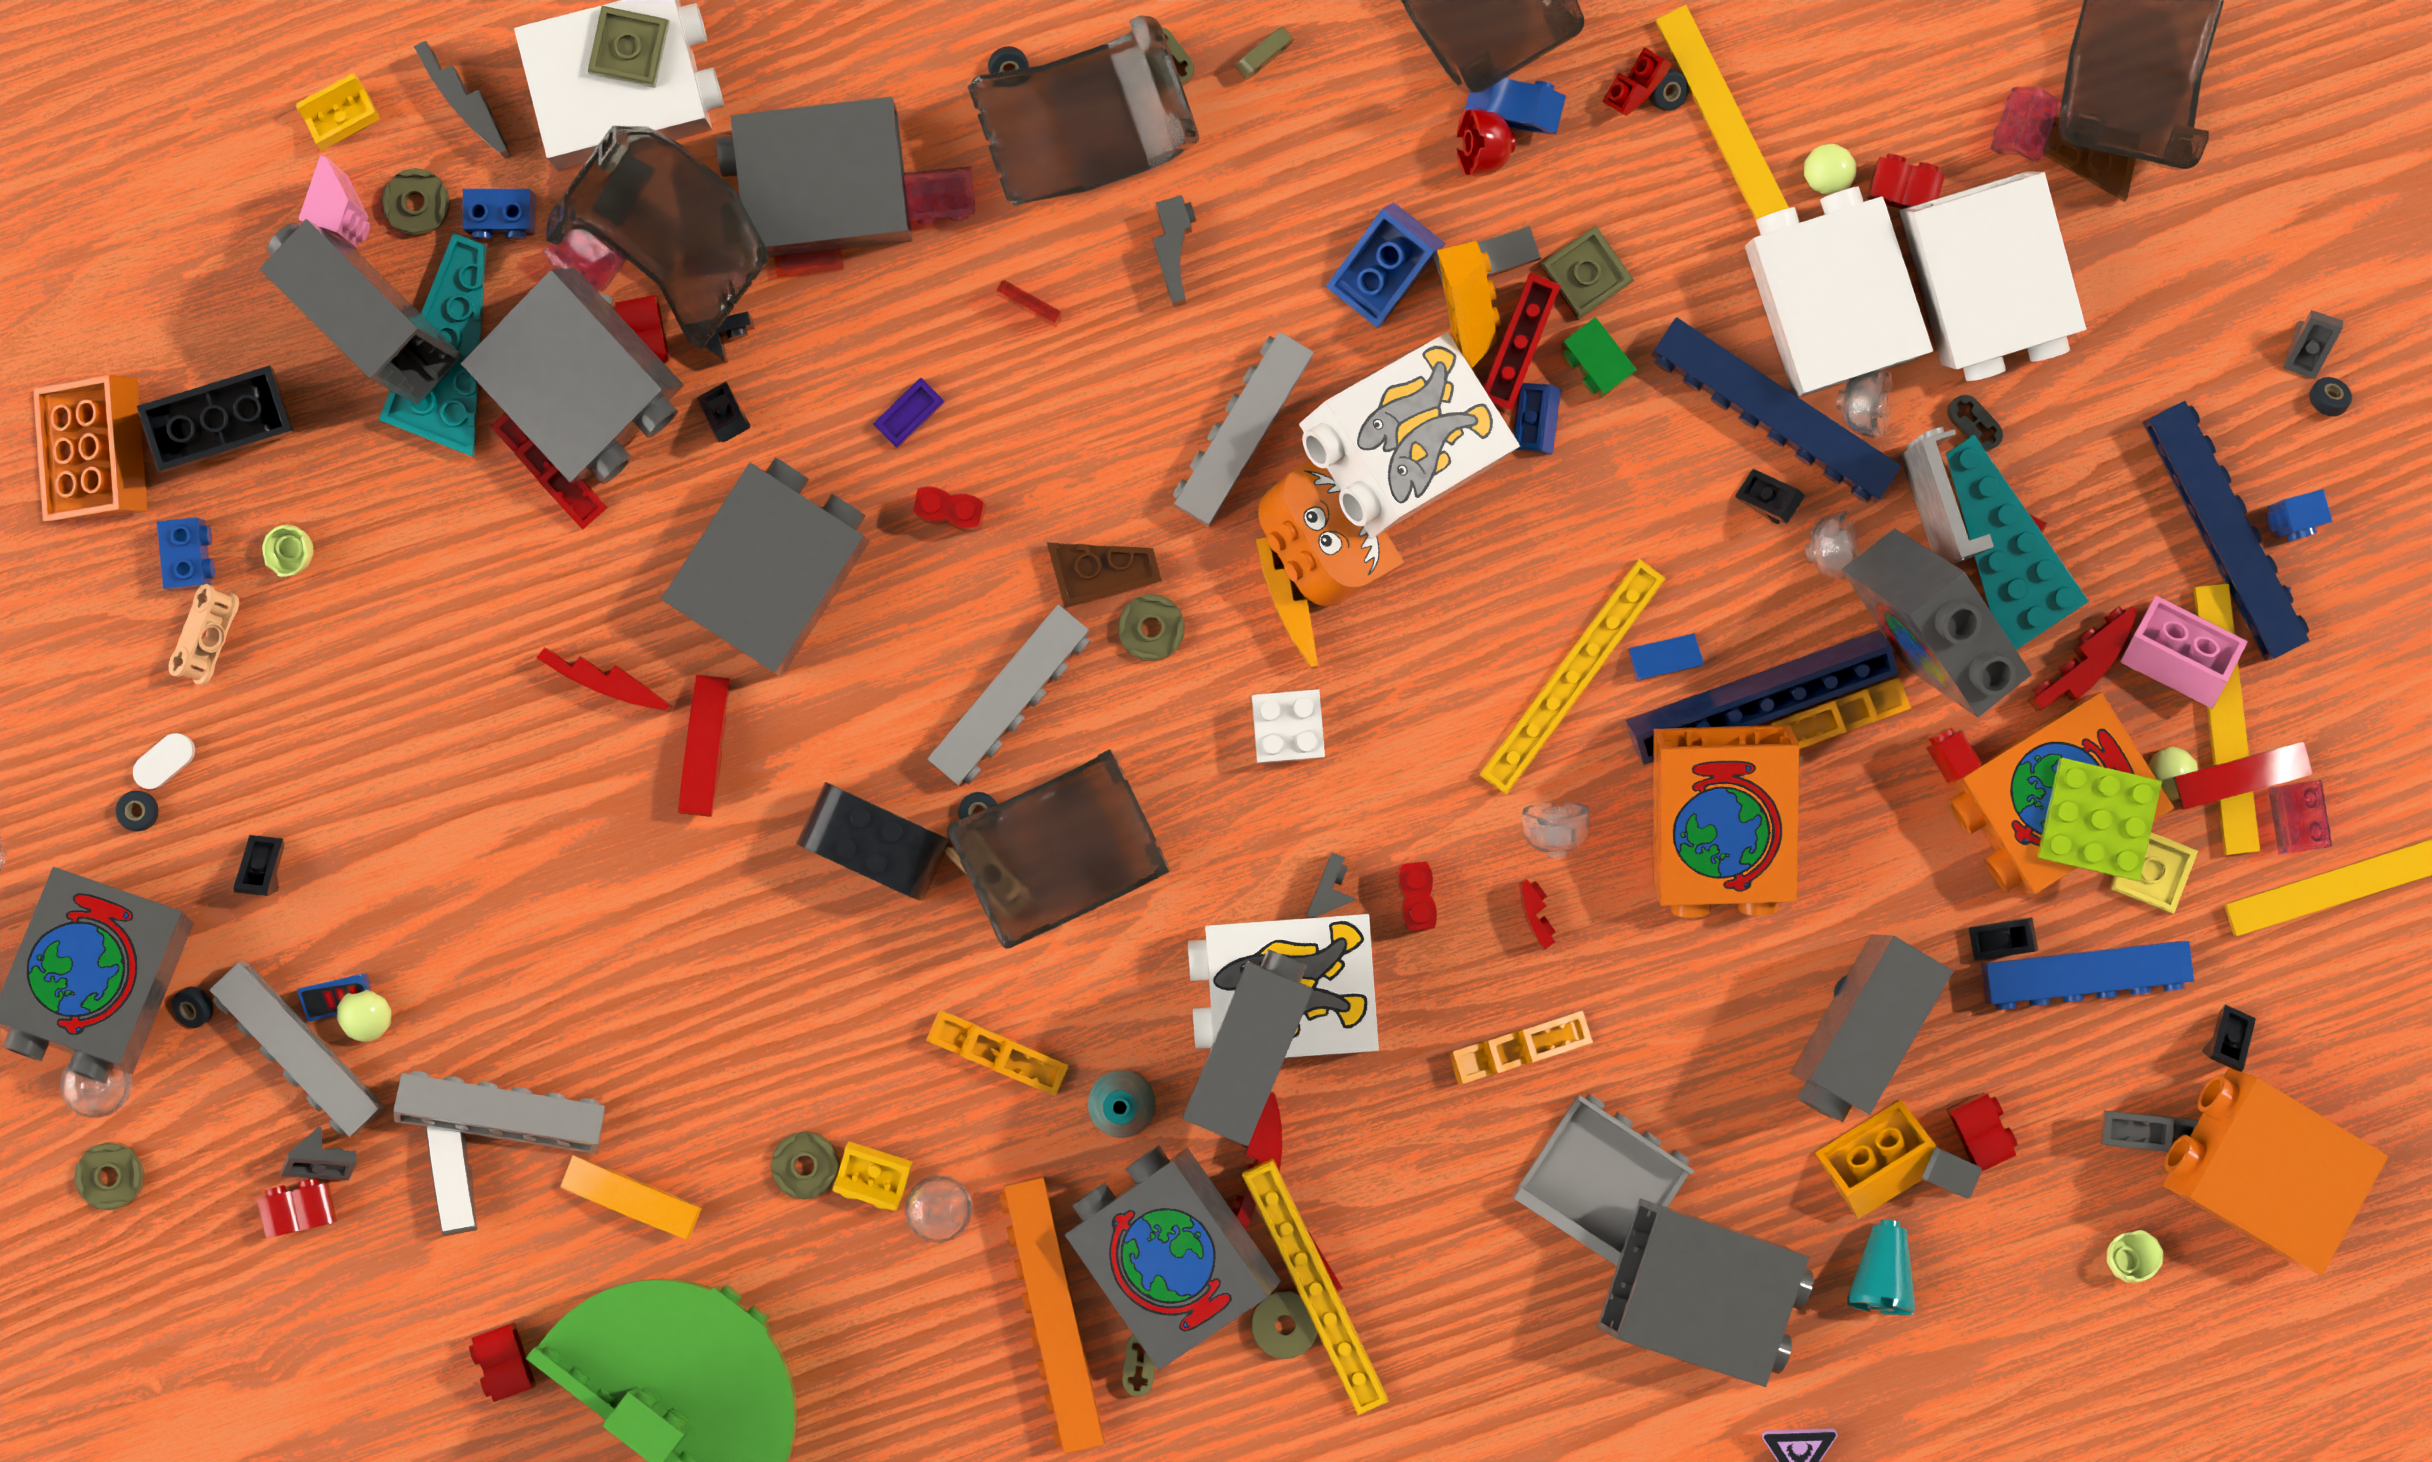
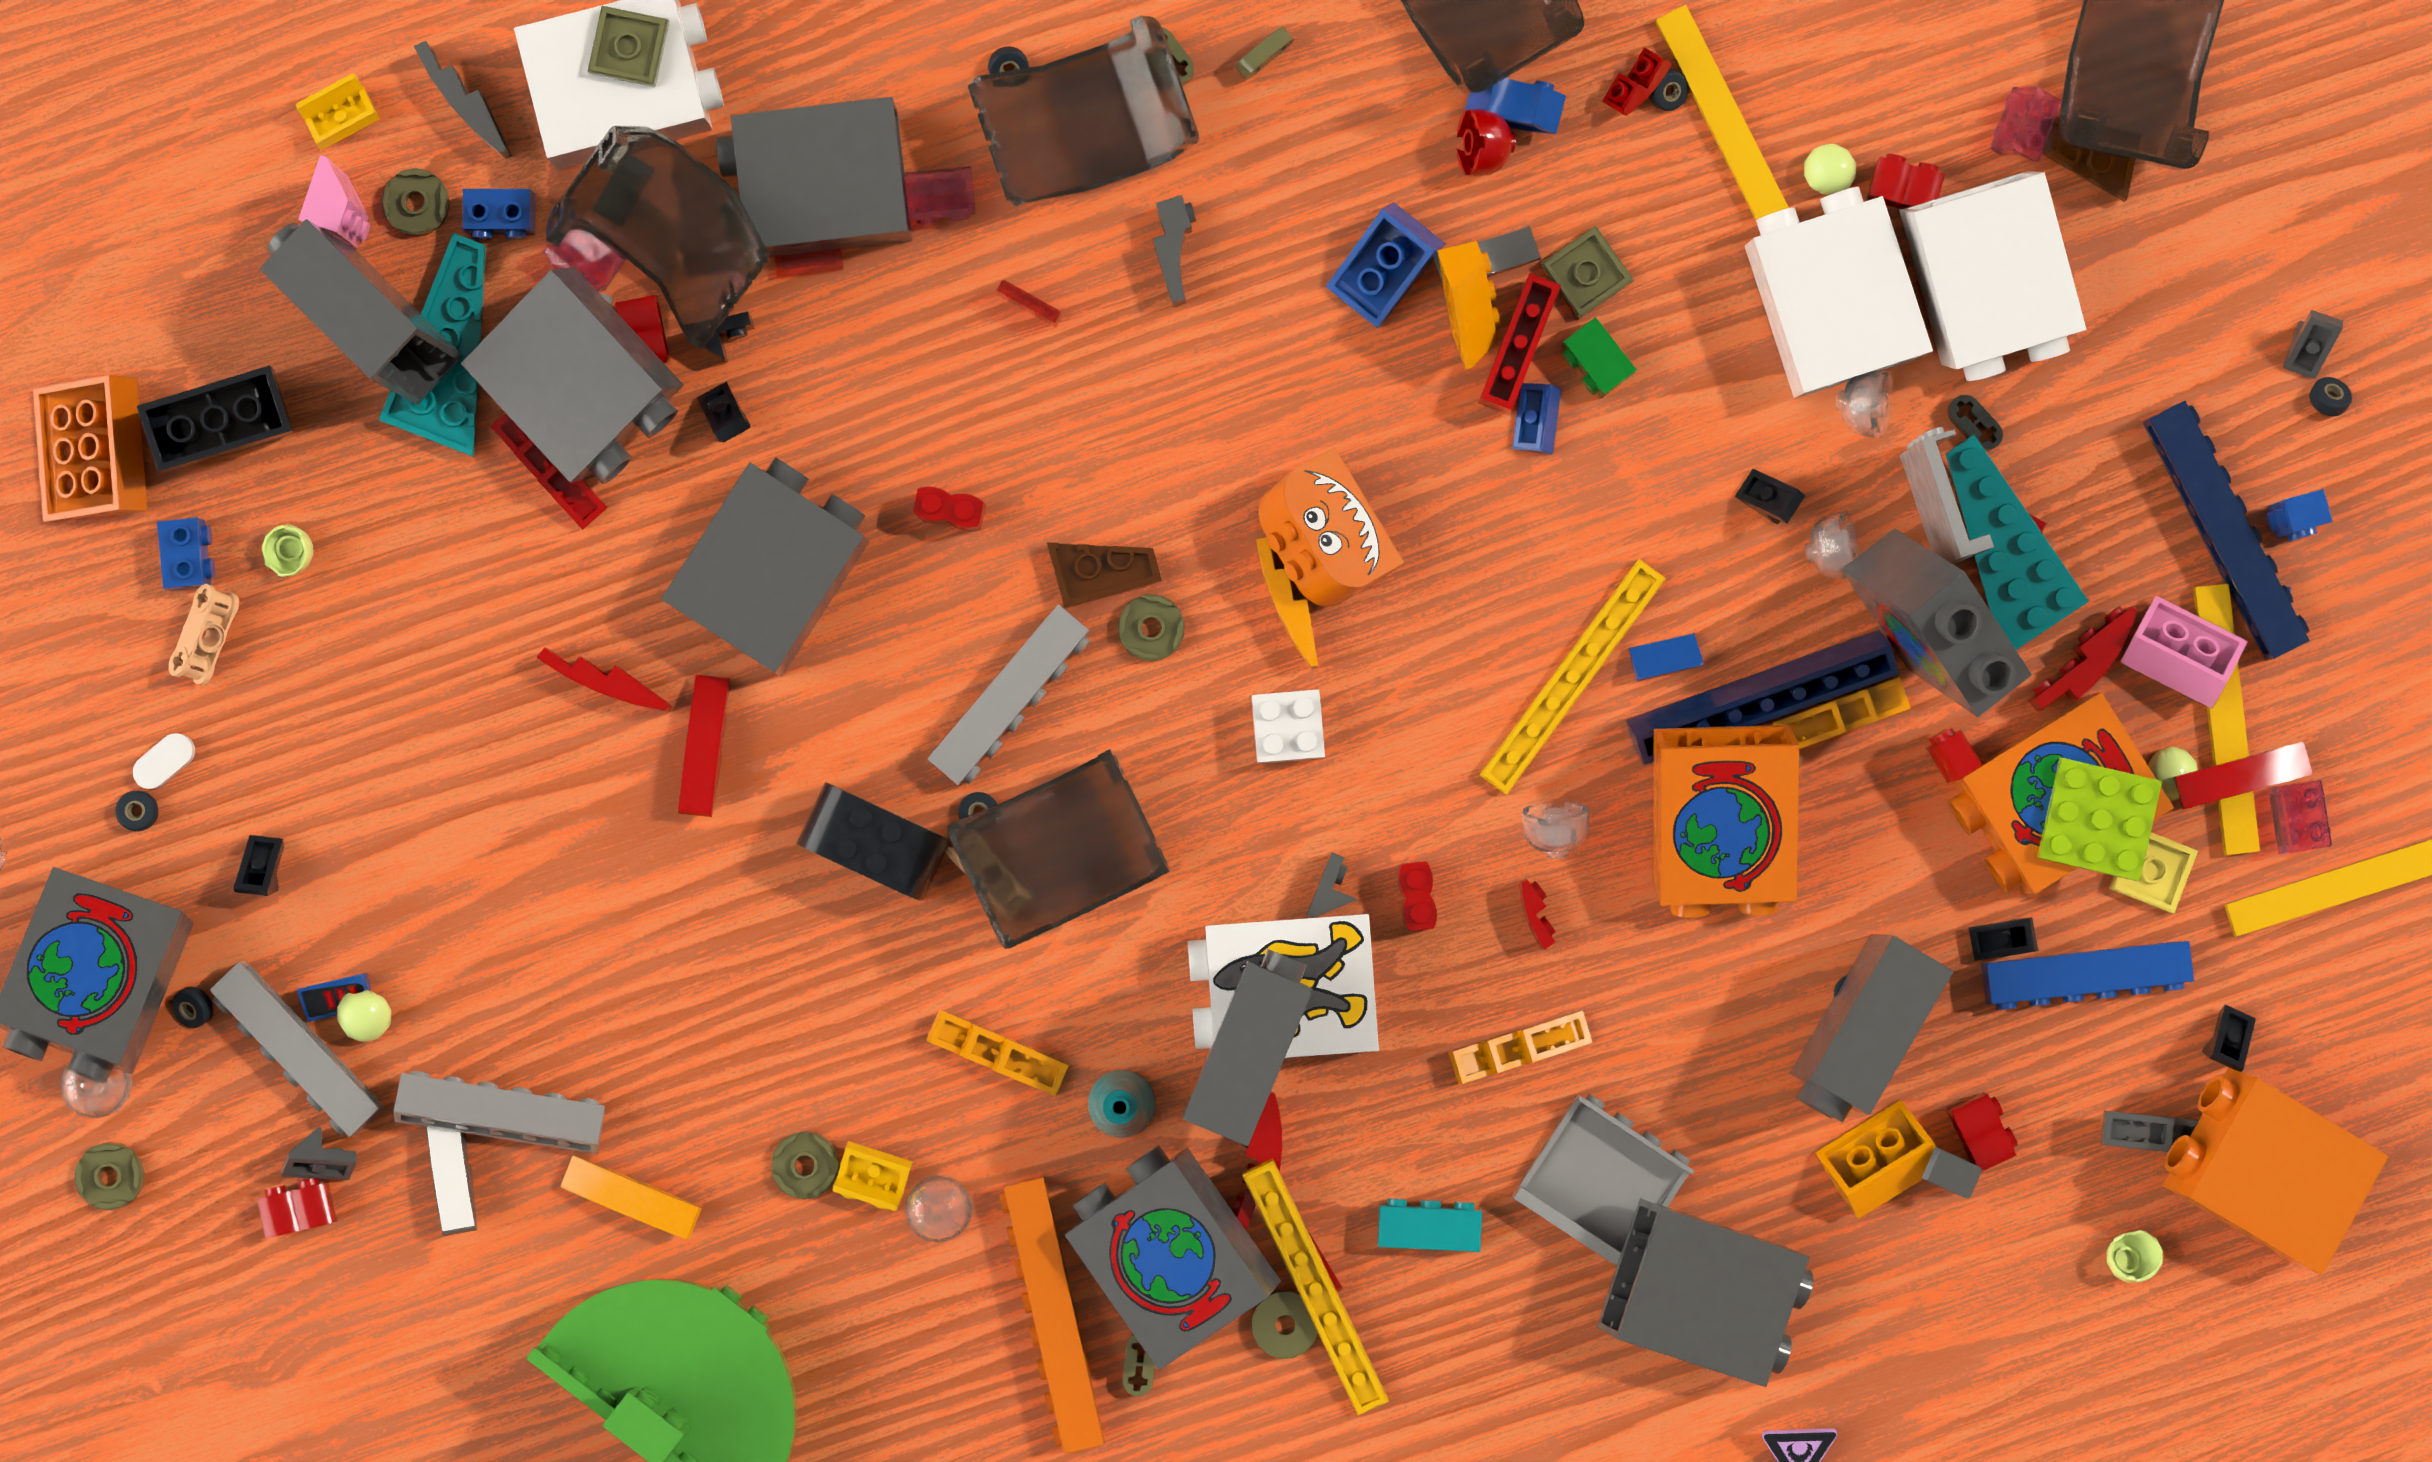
(502, 1362): red brick -> none
(909, 413): dark purple tile -> none
(1243, 429): light grey brick -> none
(1407, 435): white brick -> none
(1429, 1225): none -> teal brick
(1775, 410): dark blue brick -> none
(1884, 1273): teal cone -> none

